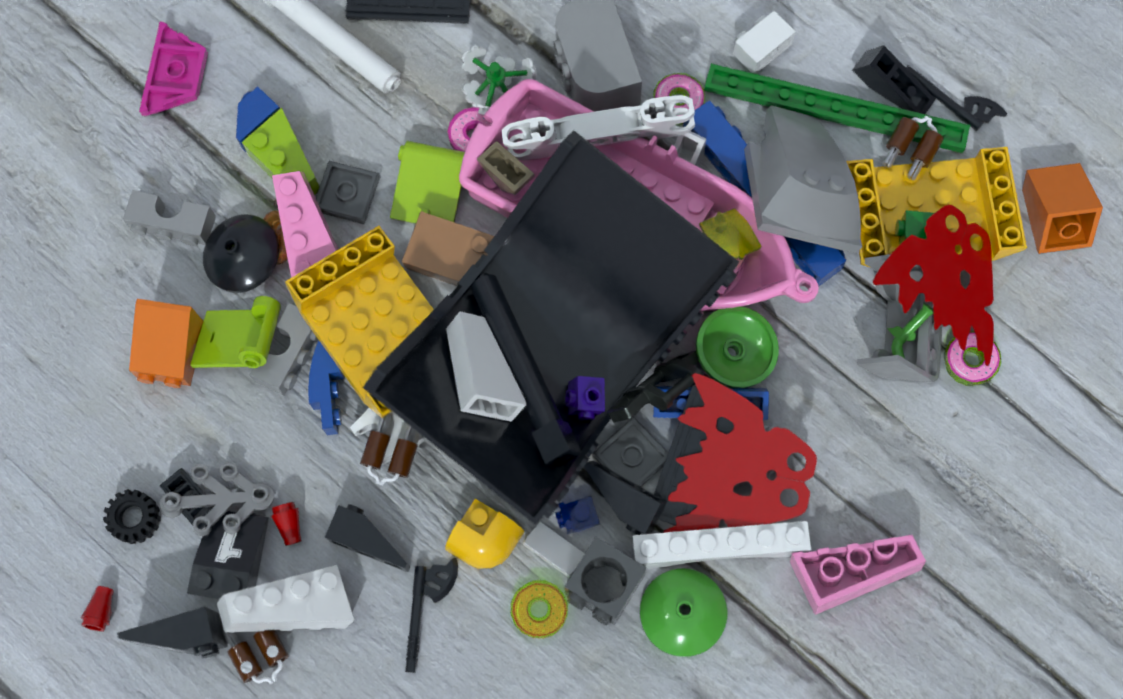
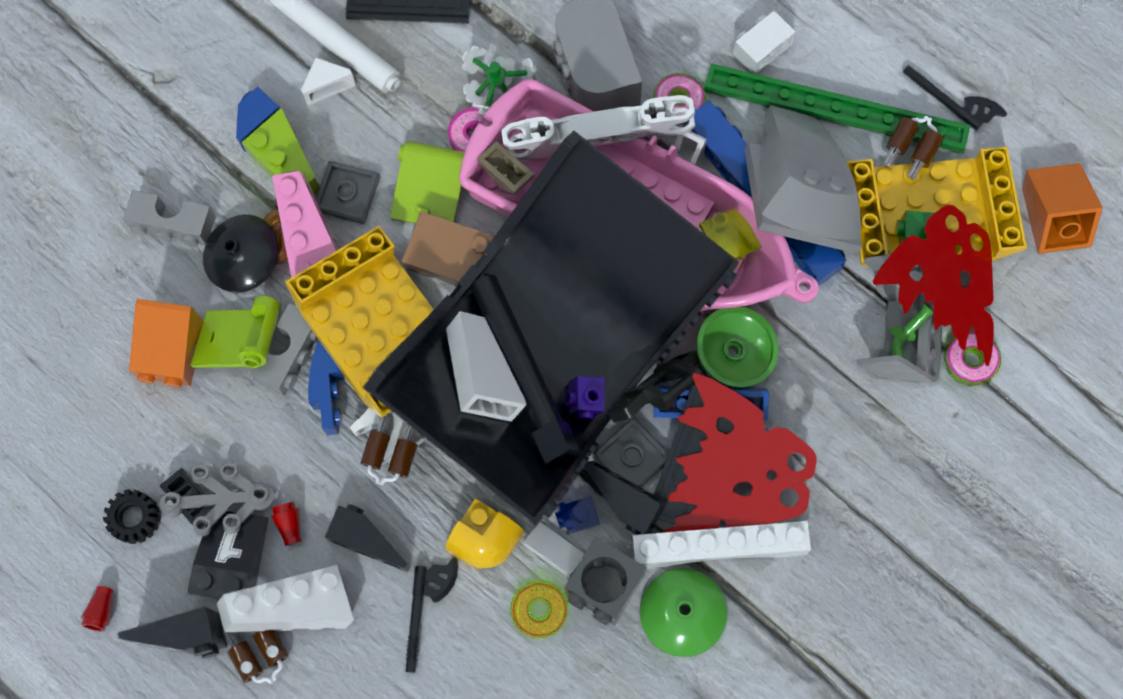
(173, 72): dark pink wing -> none
(326, 80): none -> white slope
(851, 571): bright pink wedge -> none
(892, 80): black slope -> none

